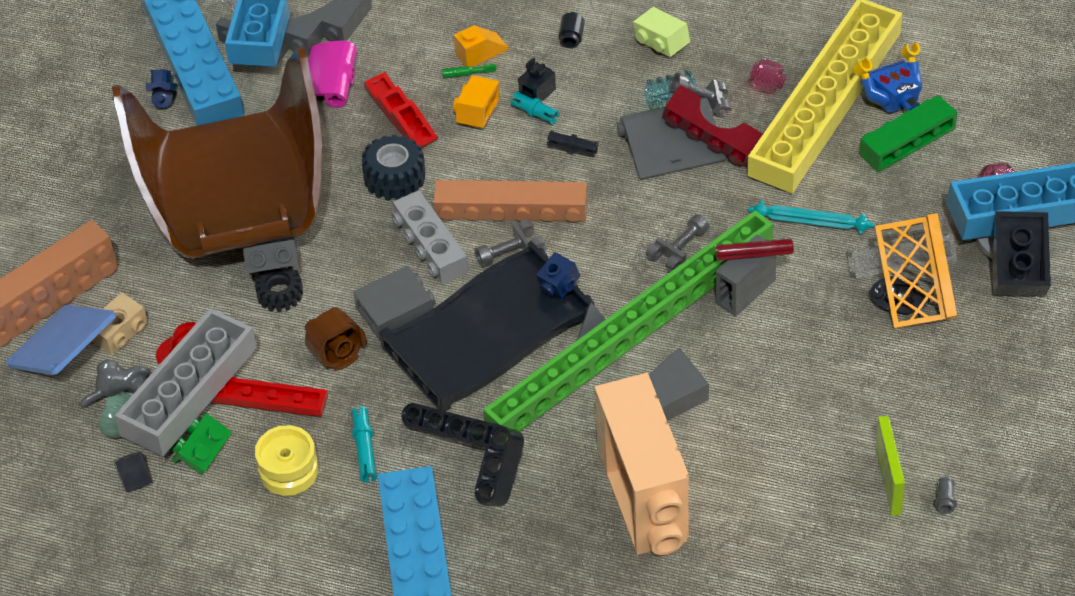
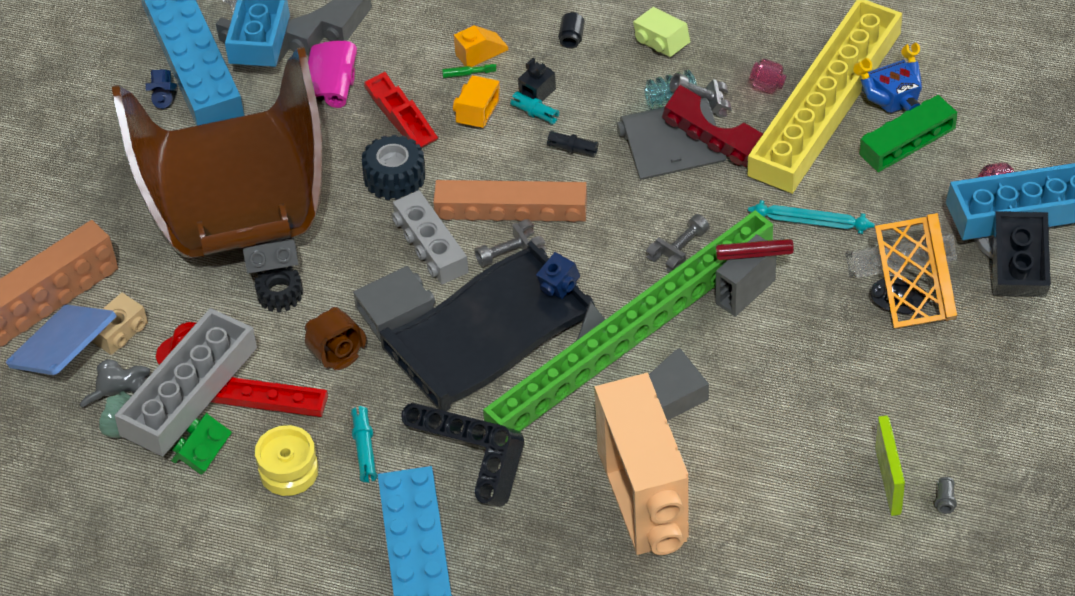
(132, 471): black brick -> none

